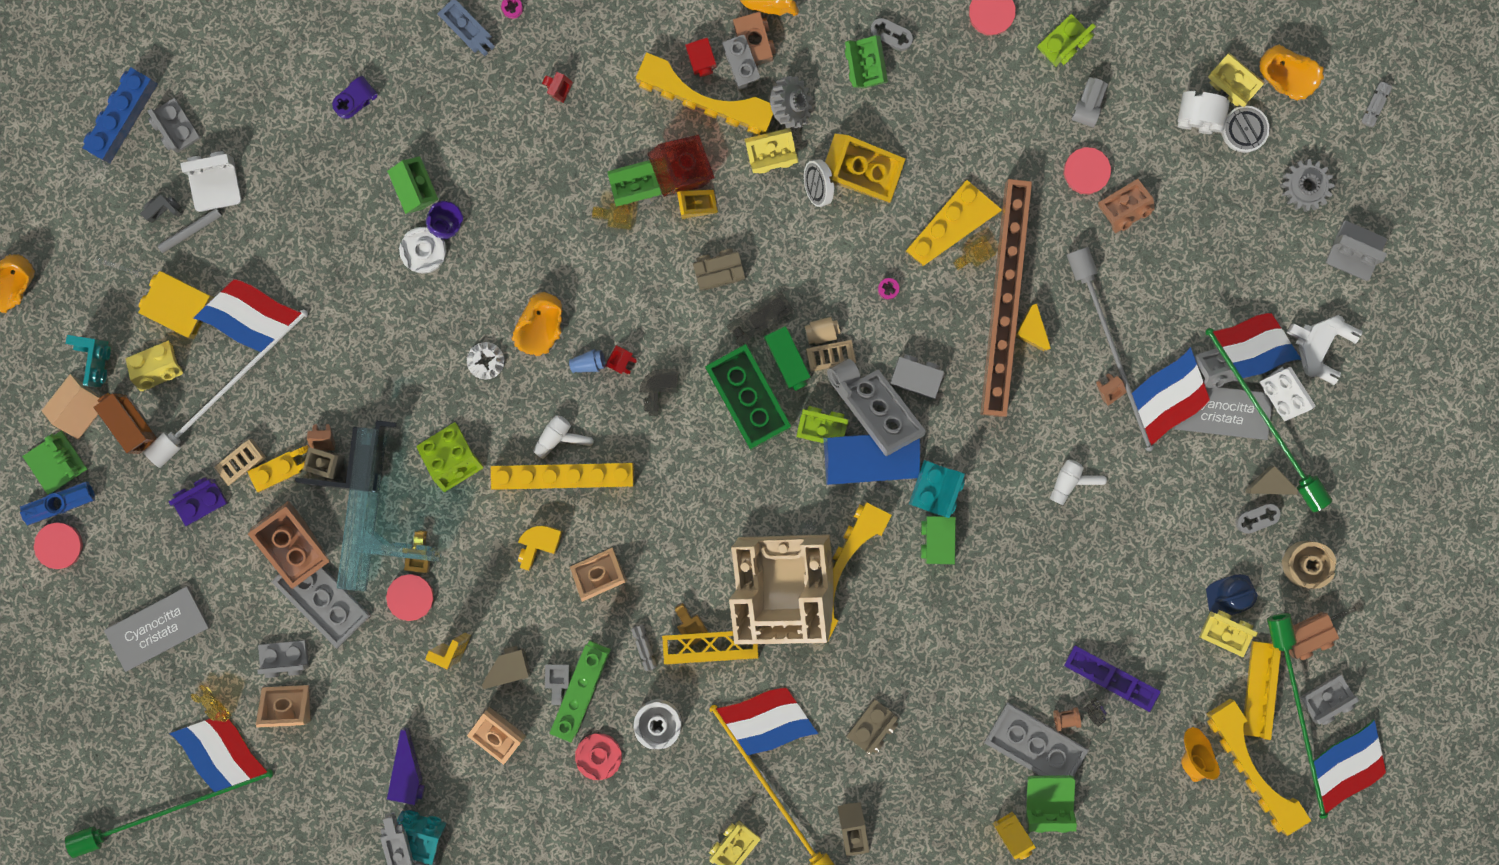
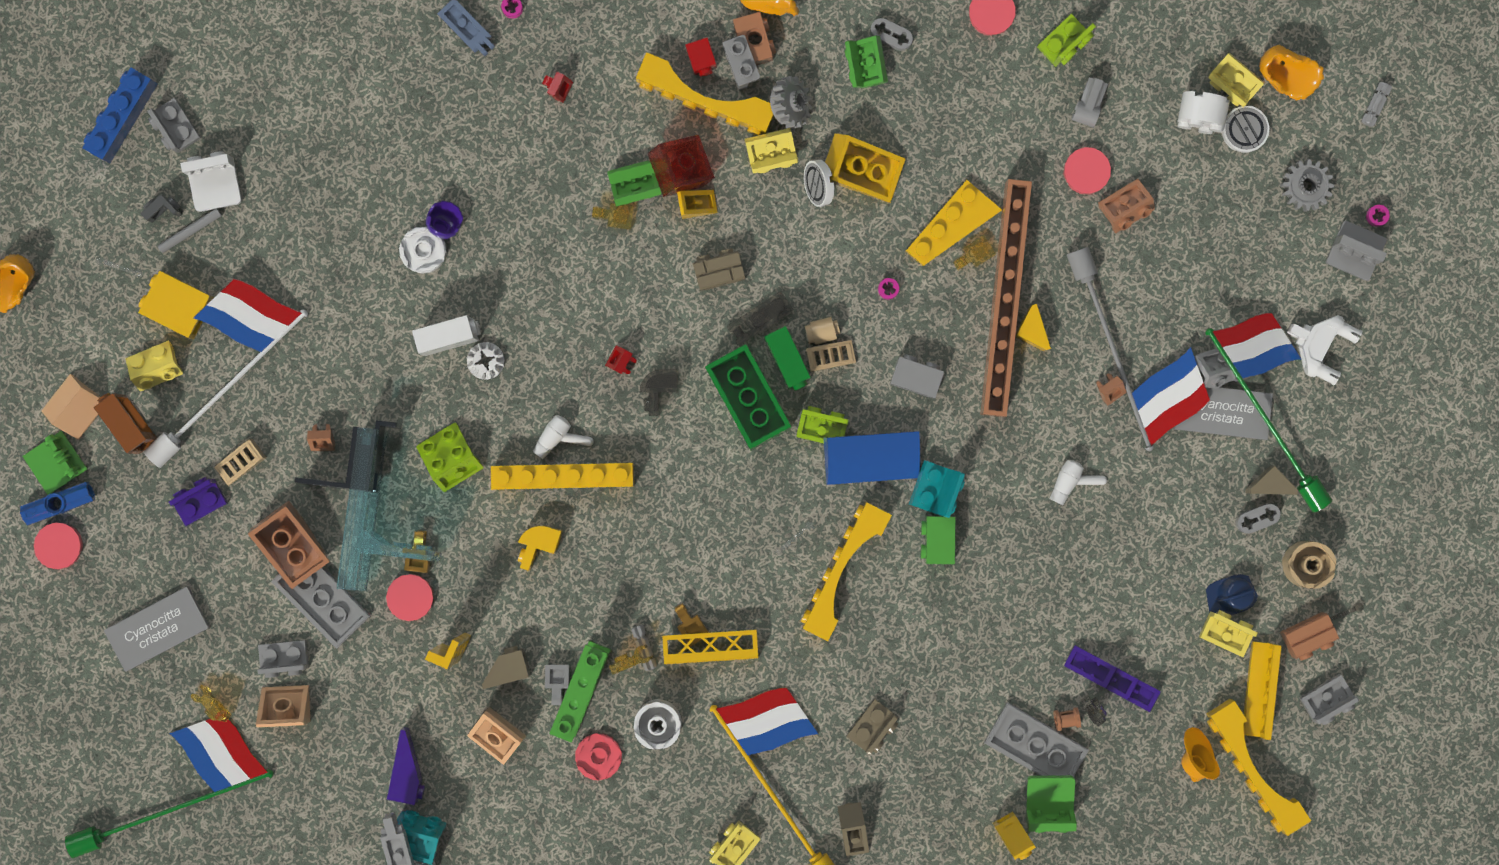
(98, 353): teal bracket -> none
(277, 470): yellow hinge -> none
(324, 463): dark tan slope -> none
(355, 96): dark purple piece -> none
(412, 185): bright green brick -> none
(446, 335): none -> white brick
(535, 331): light orange piece -> none
(588, 362): medium blue cone -> none
(597, 574): light nougat slope -> none
(624, 662): none -> clear yellow plate
(782, 589): tan slope -> none
(847, 382): light grey hinge -> none
(1287, 393): white bracket -> none
(1345, 765): flag -> none
(1371, 211): none -> dark pink bush

